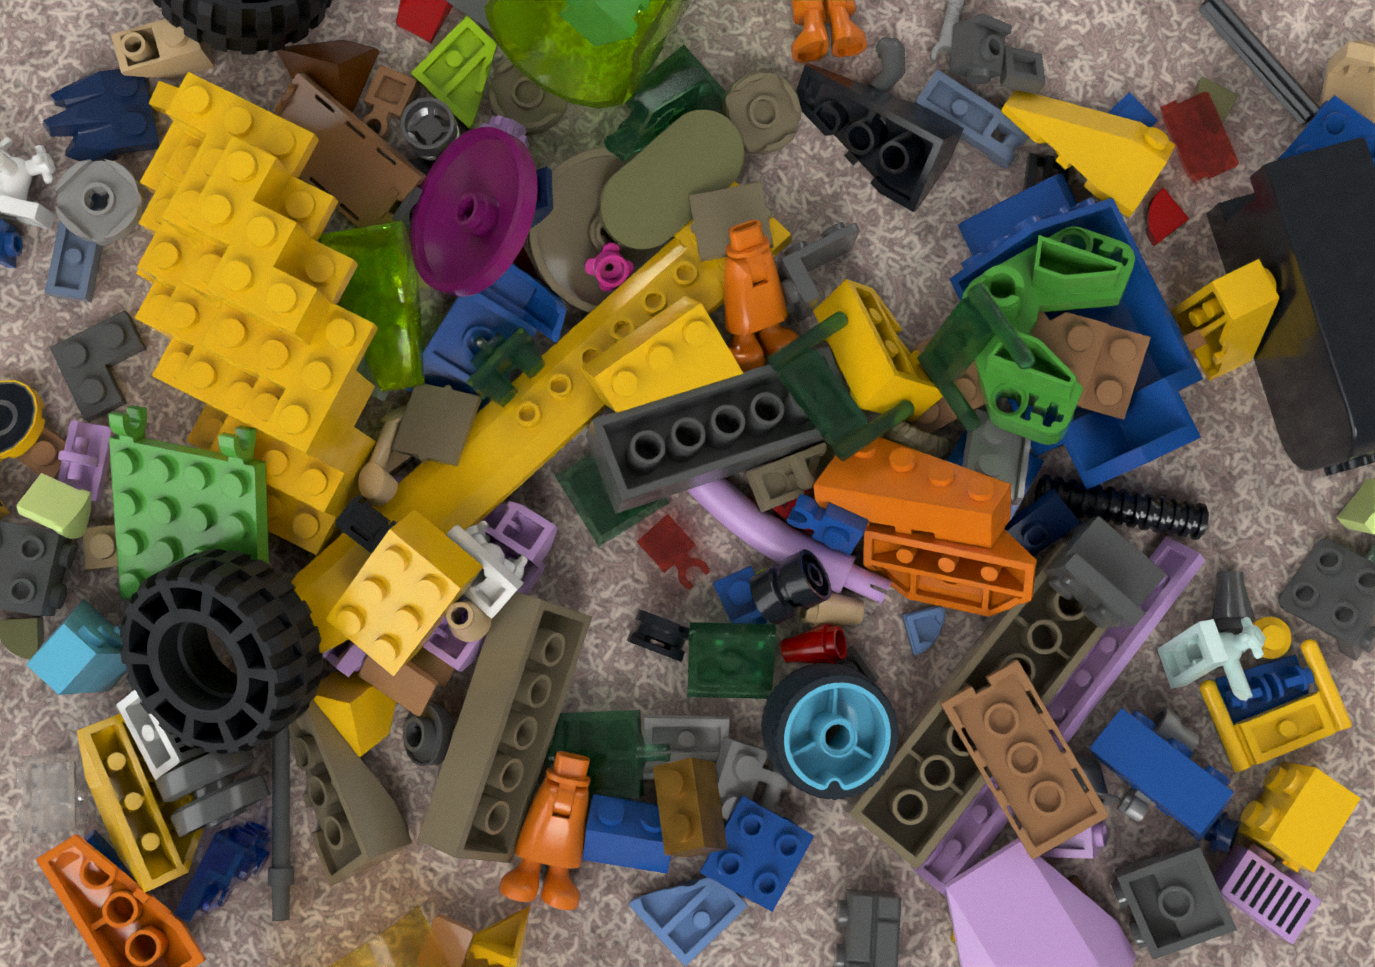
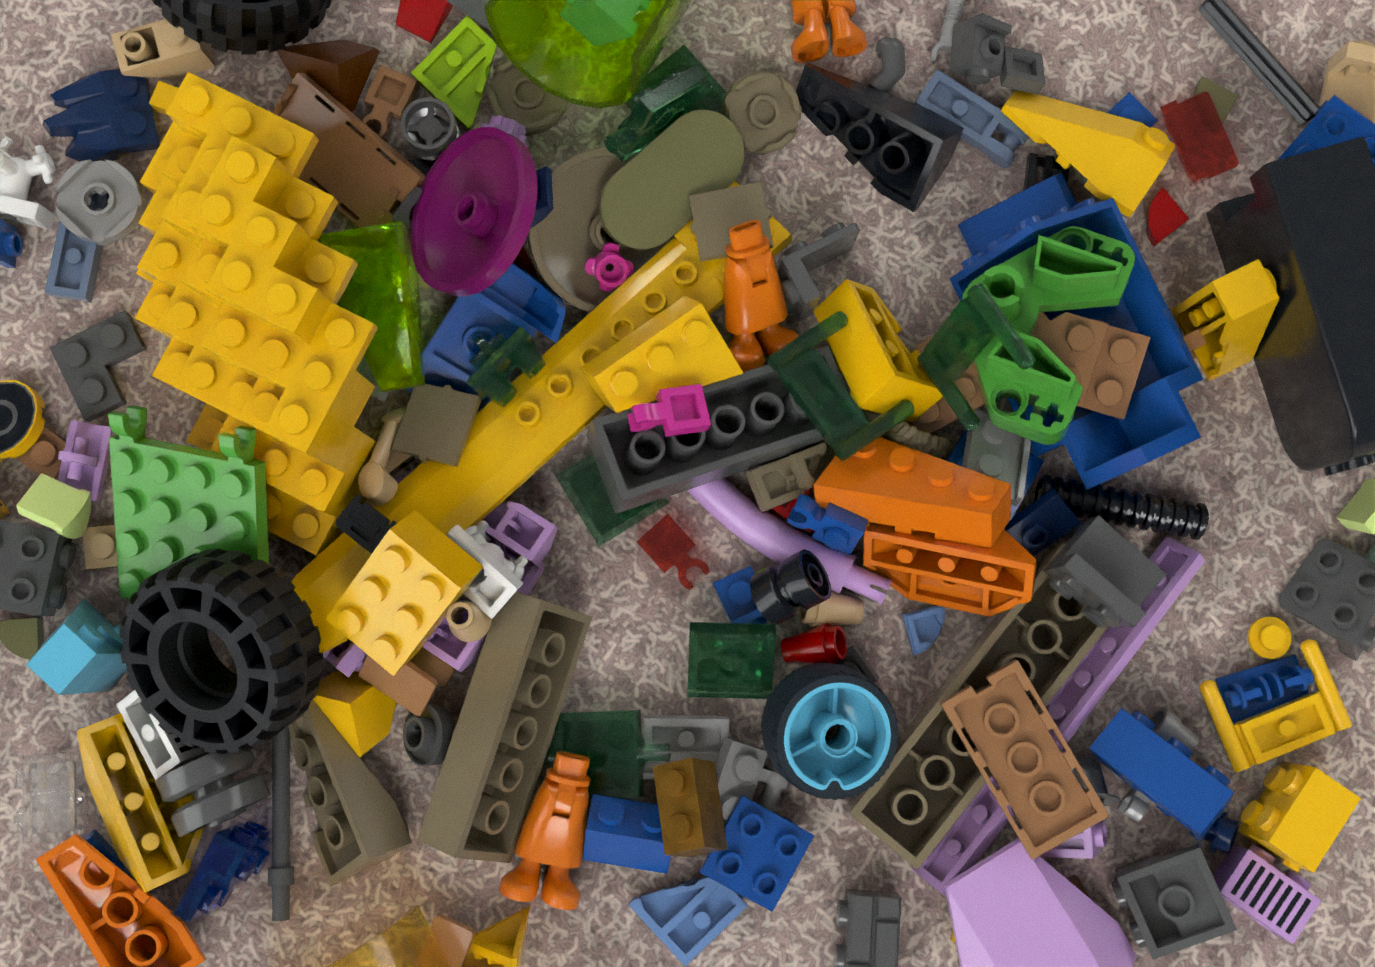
(660, 630): black wheel -> none
(677, 409): none -> dark pink plate
(1204, 649): light aqua piece -> none
(1231, 602): dark grey cone -> none

